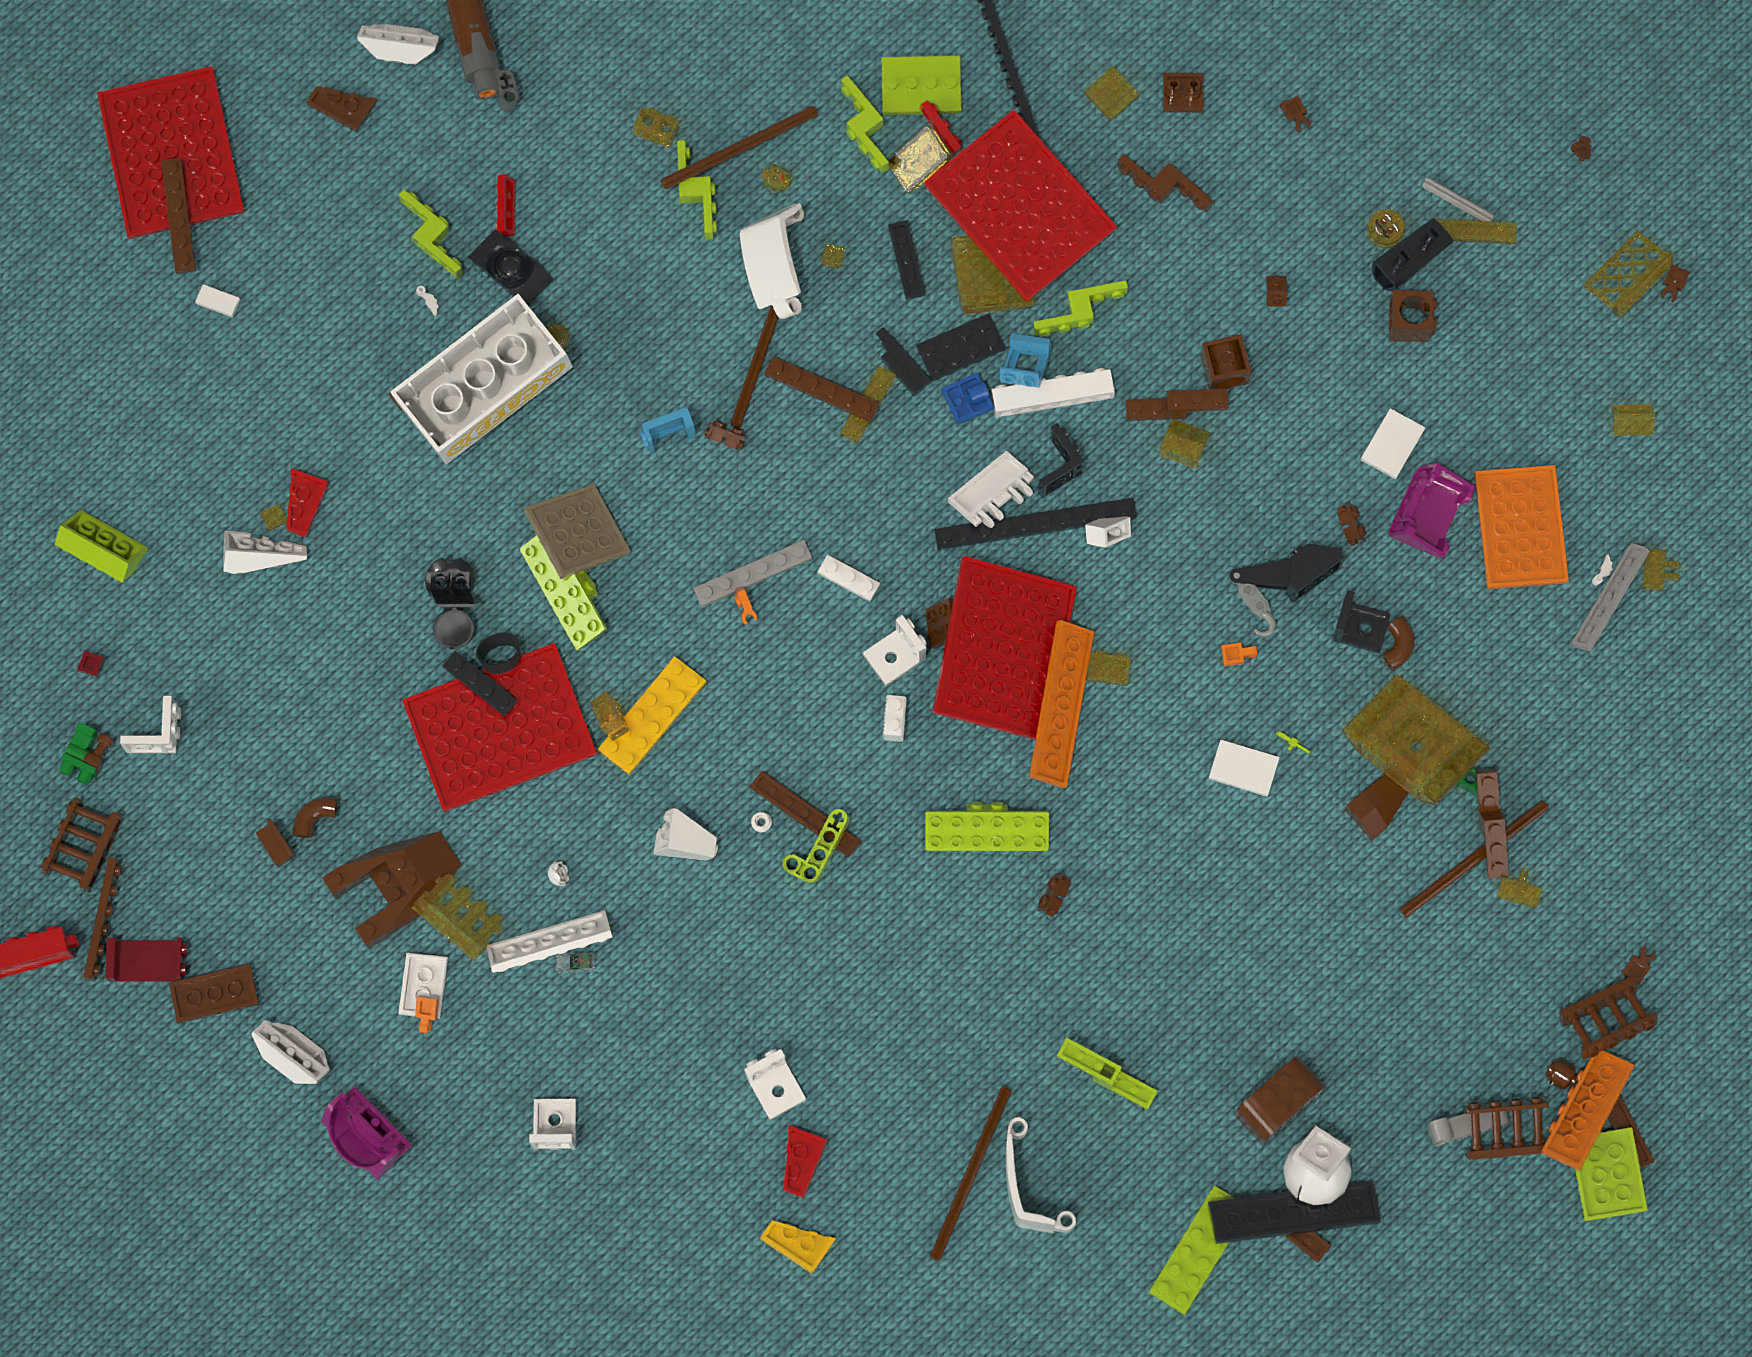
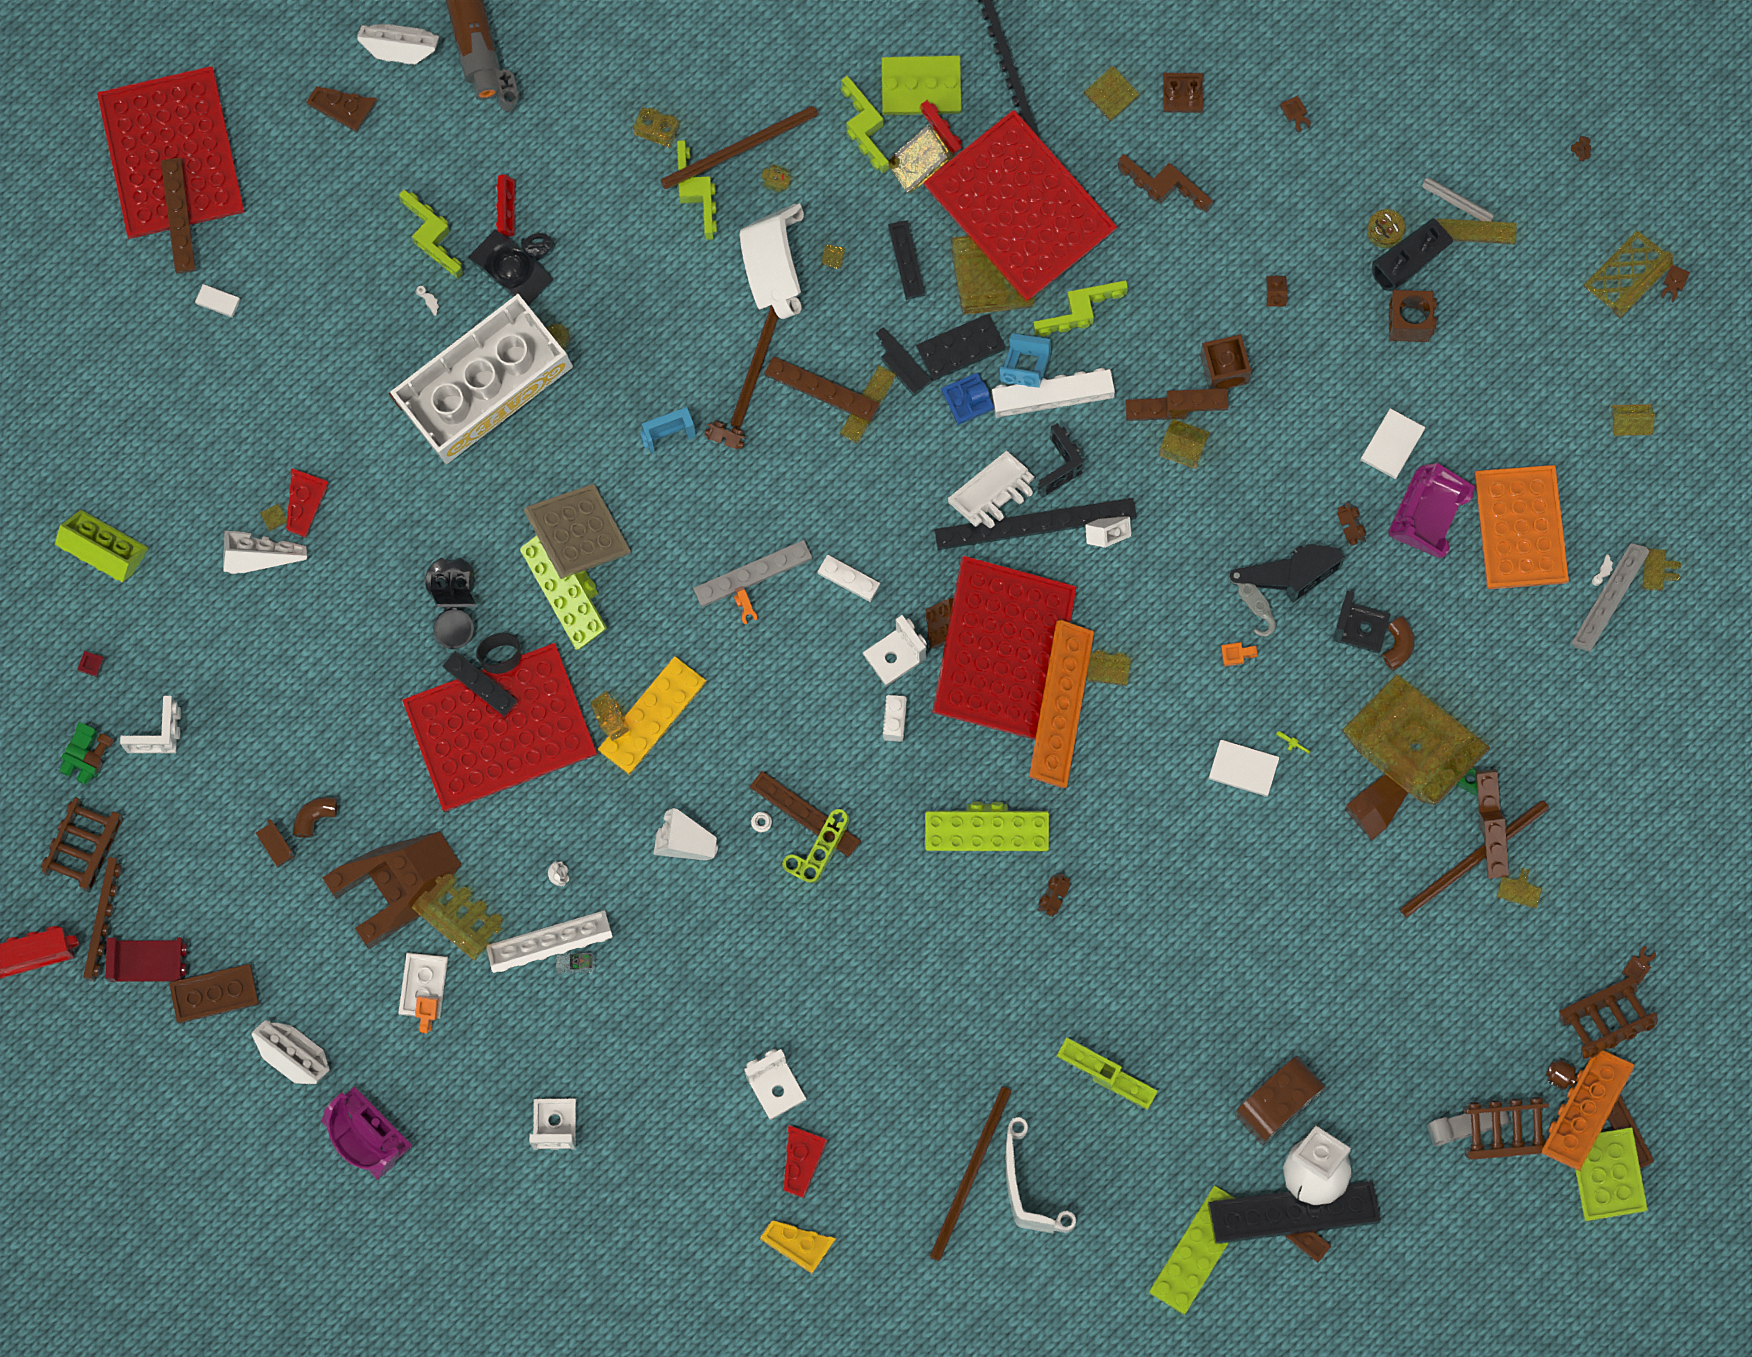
(537, 250): none -> black piece

